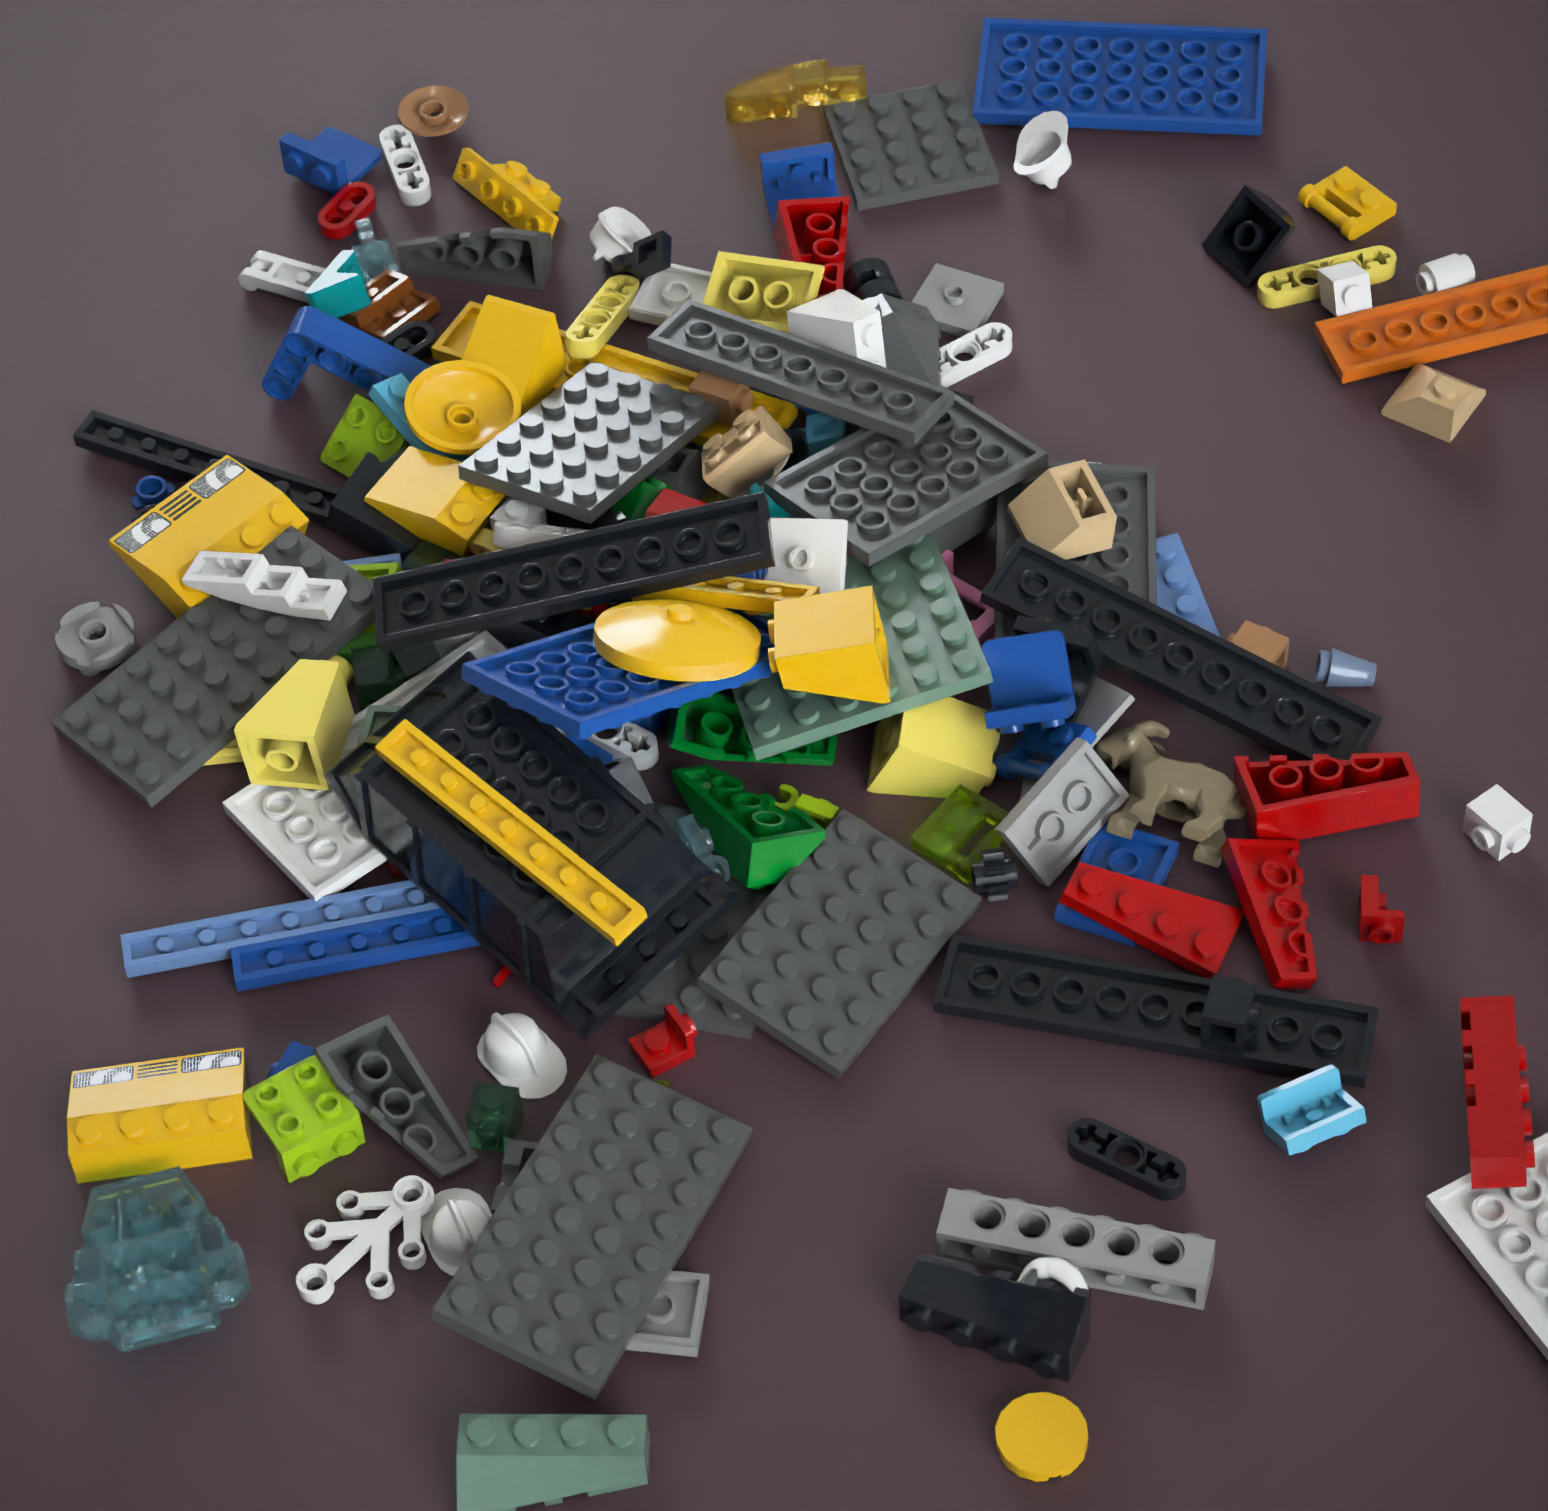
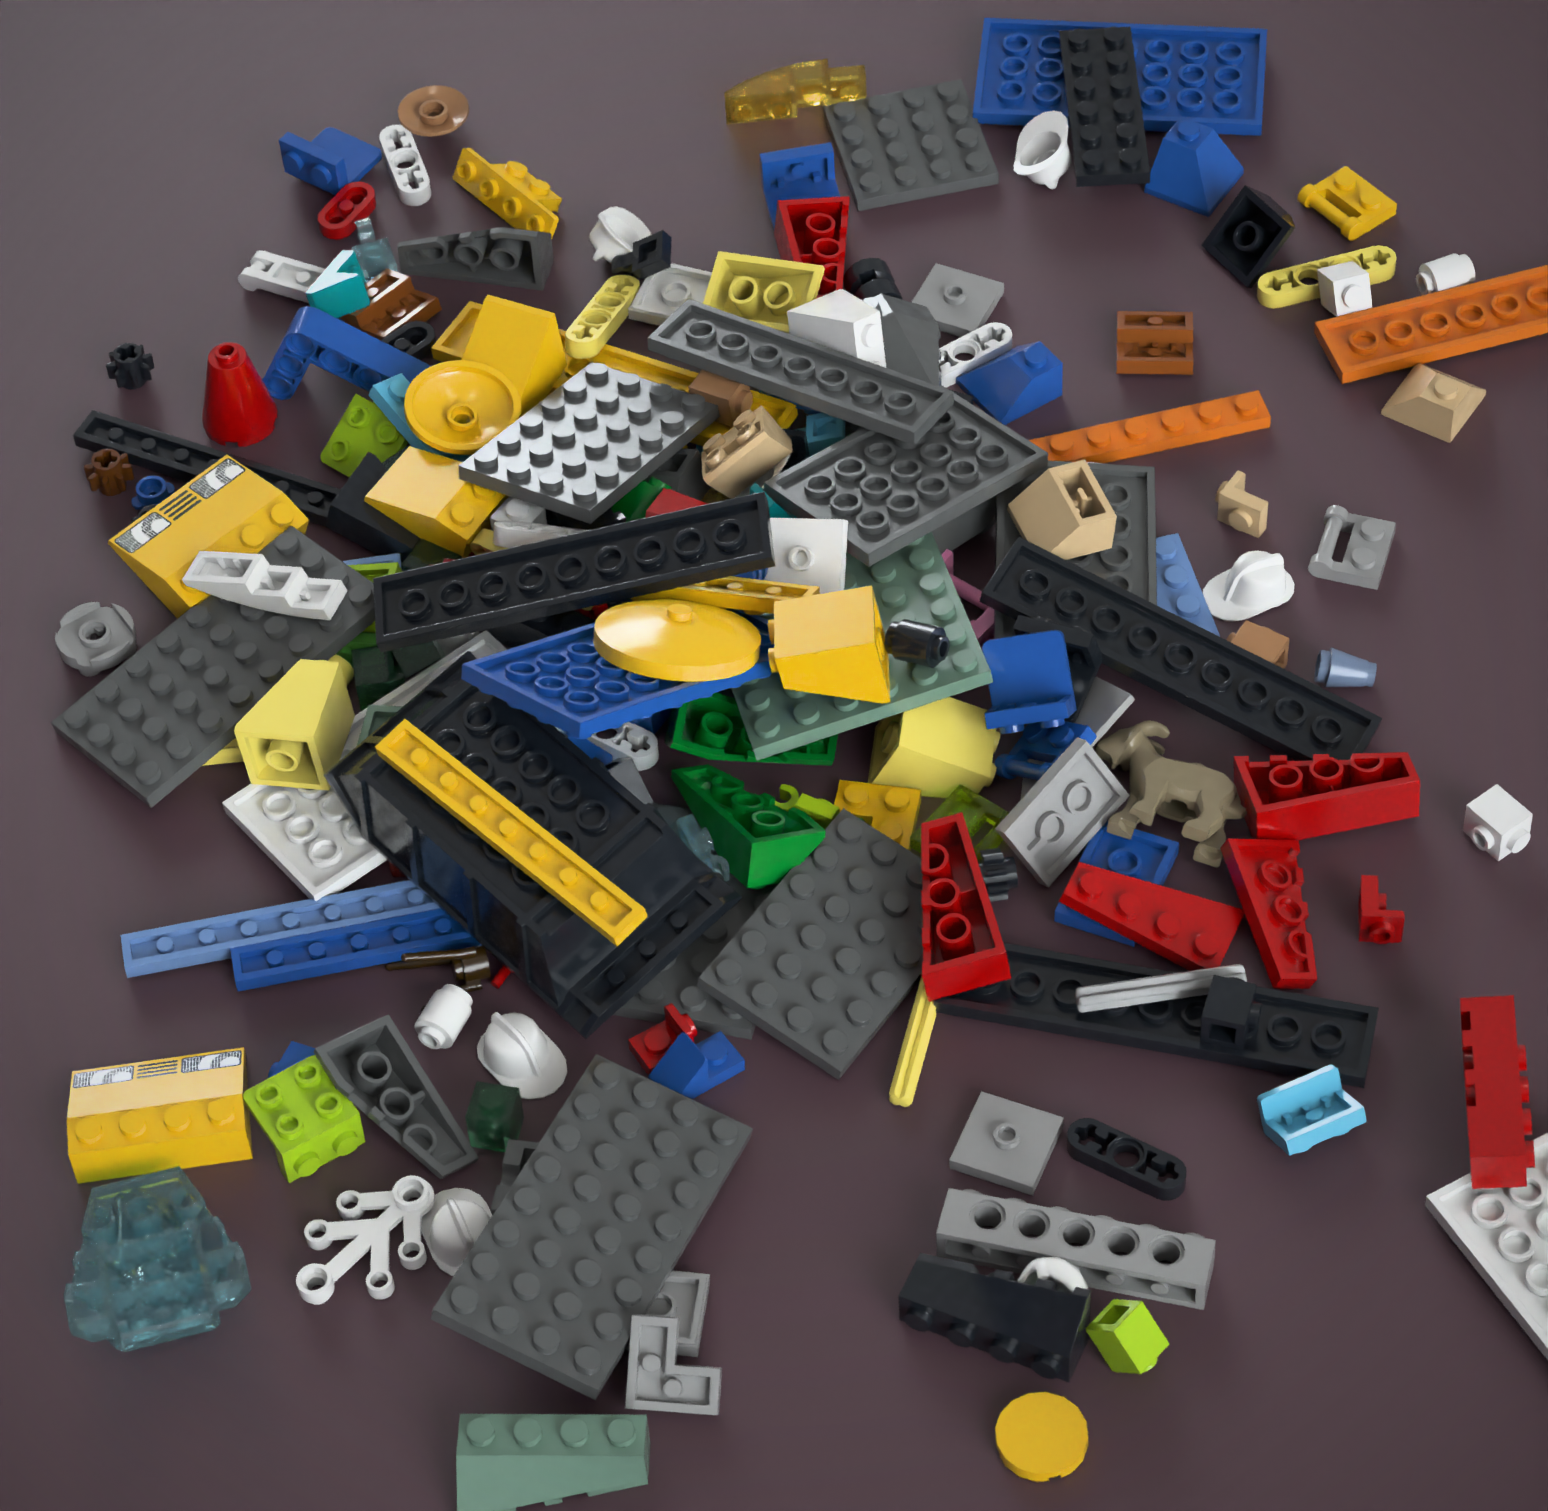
(109, 472): none -> reddish brown gear
(130, 366): none -> black gear
(236, 399): none -> red cone
(444, 1017): none -> white brick
(467, 964): none -> dark brown plant
(657, 1380): none -> light grey plate
(699, 1066): none -> blue slope
(883, 807): none -> yellow plate
(913, 1049): none -> light yellow axle
(917, 643): none -> black brick
(959, 923): none -> red wedge
(1006, 1143): none -> light grey plate
(1015, 382): none -> blue slope
(1104, 107): none -> black plate
(1127, 1336): none -> lime brick
(1152, 988): none -> light grey axle
(1154, 342): none -> dark orange slope
(1159, 430): none -> orange plate
(1193, 168): none -> blue slope
(1241, 508): none -> tan bracket
(1250, 587): none -> white piece
(1365, 551): none -> light grey plate

